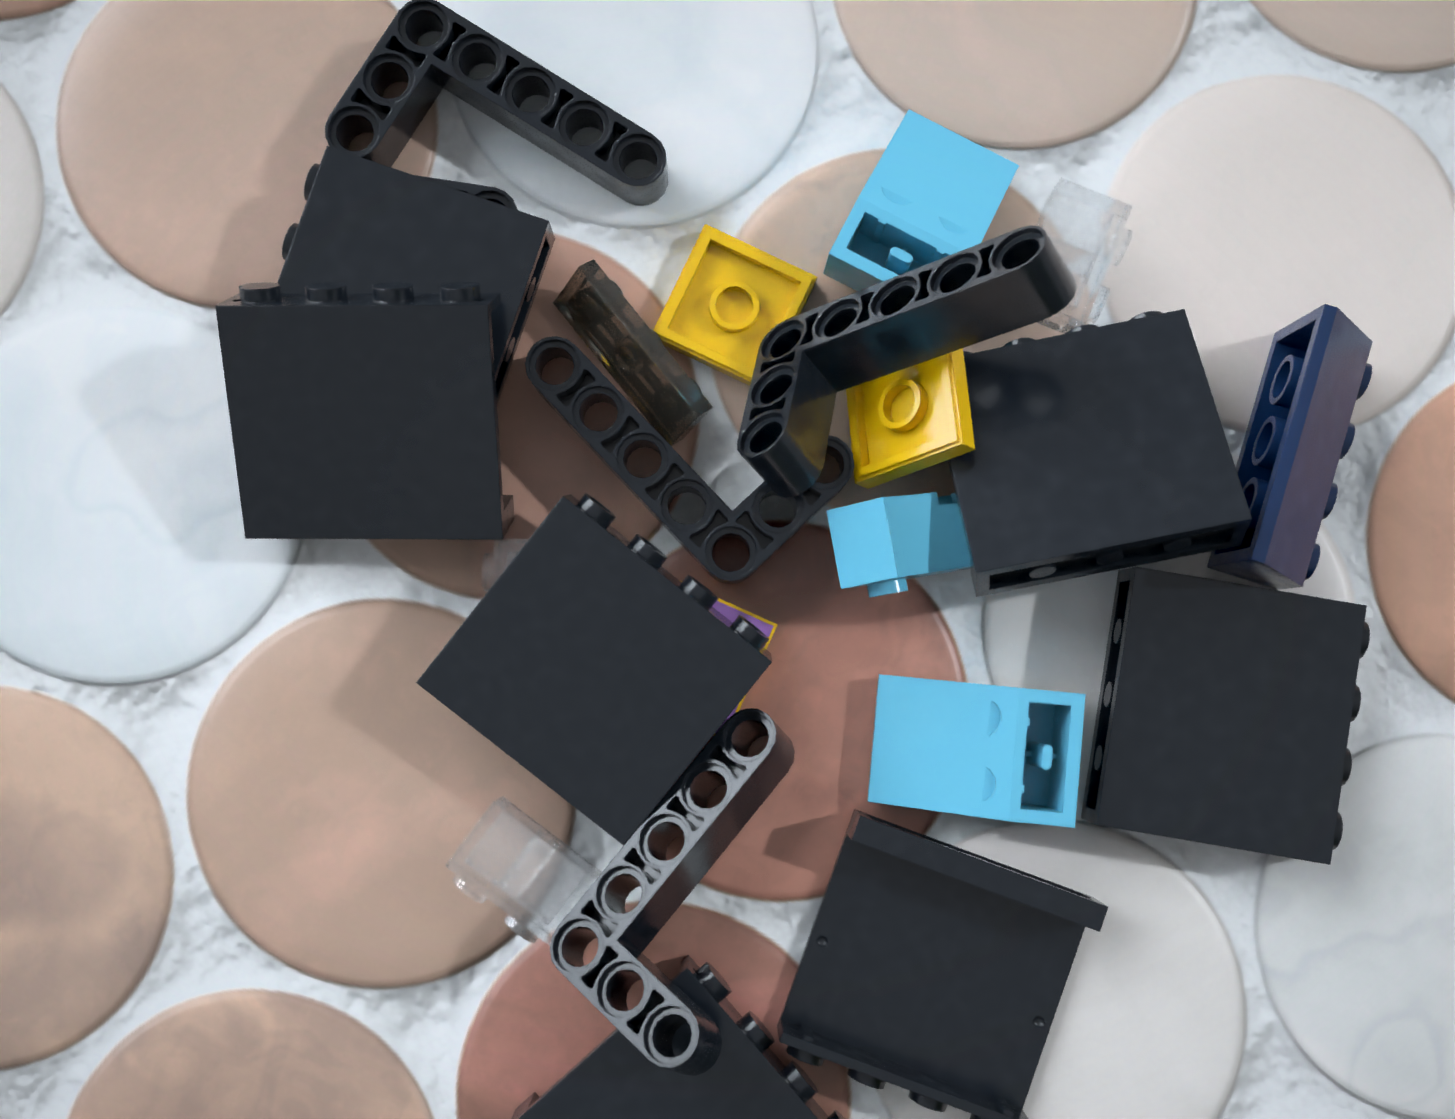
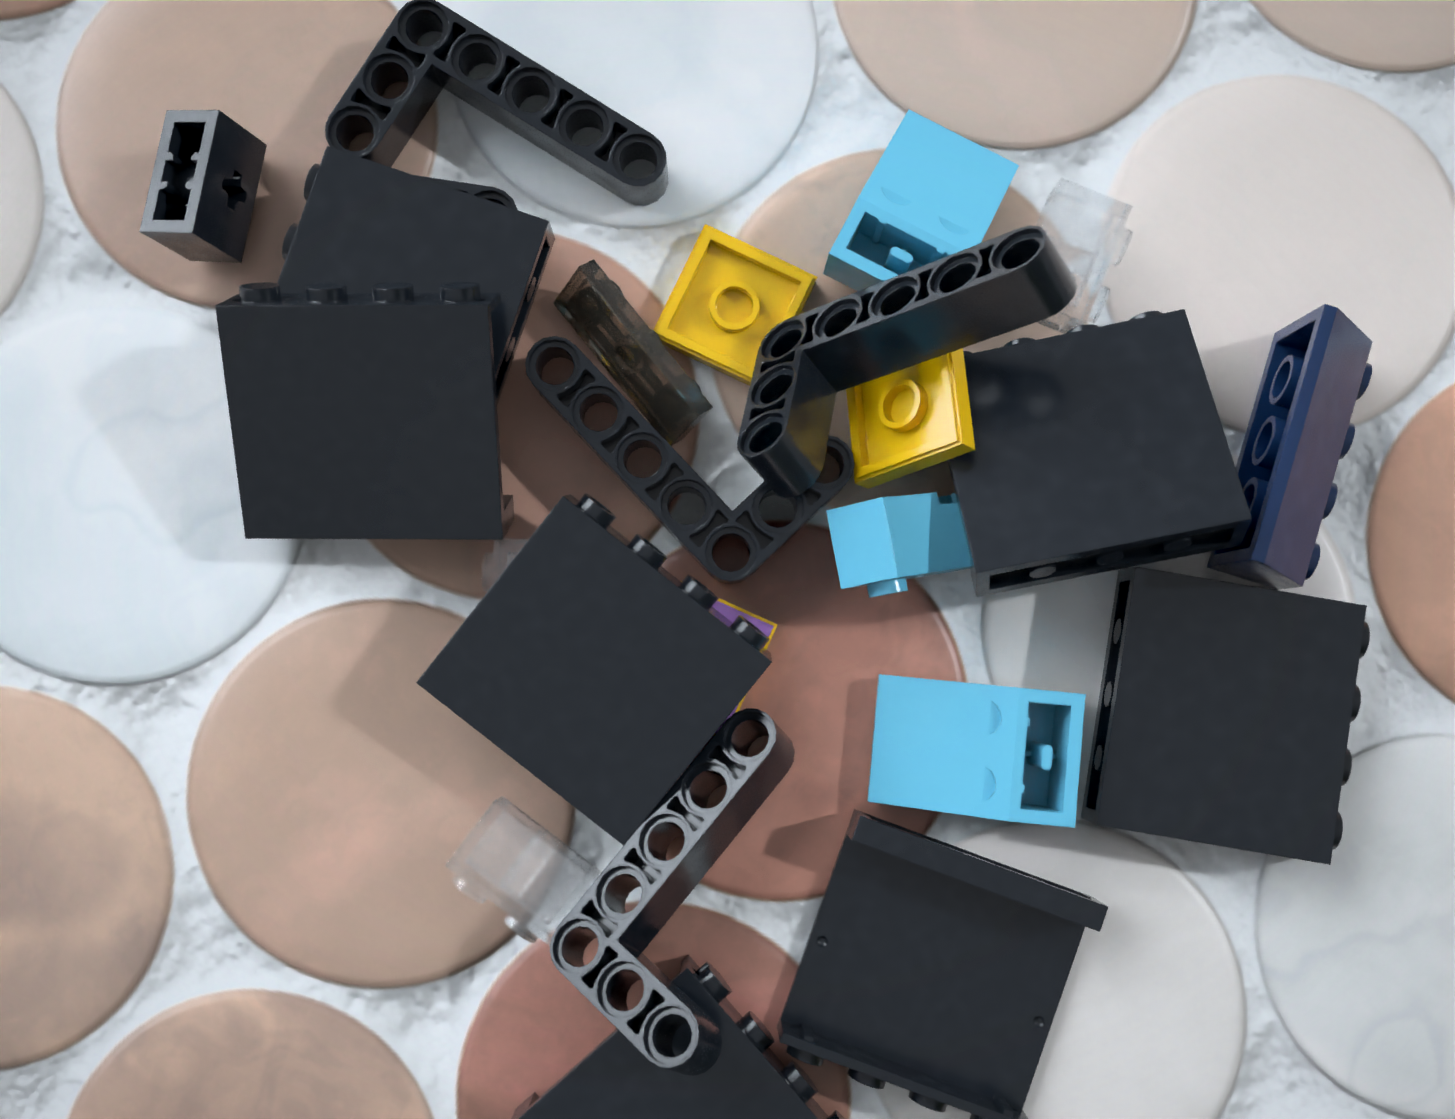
(203, 186): none -> black brick

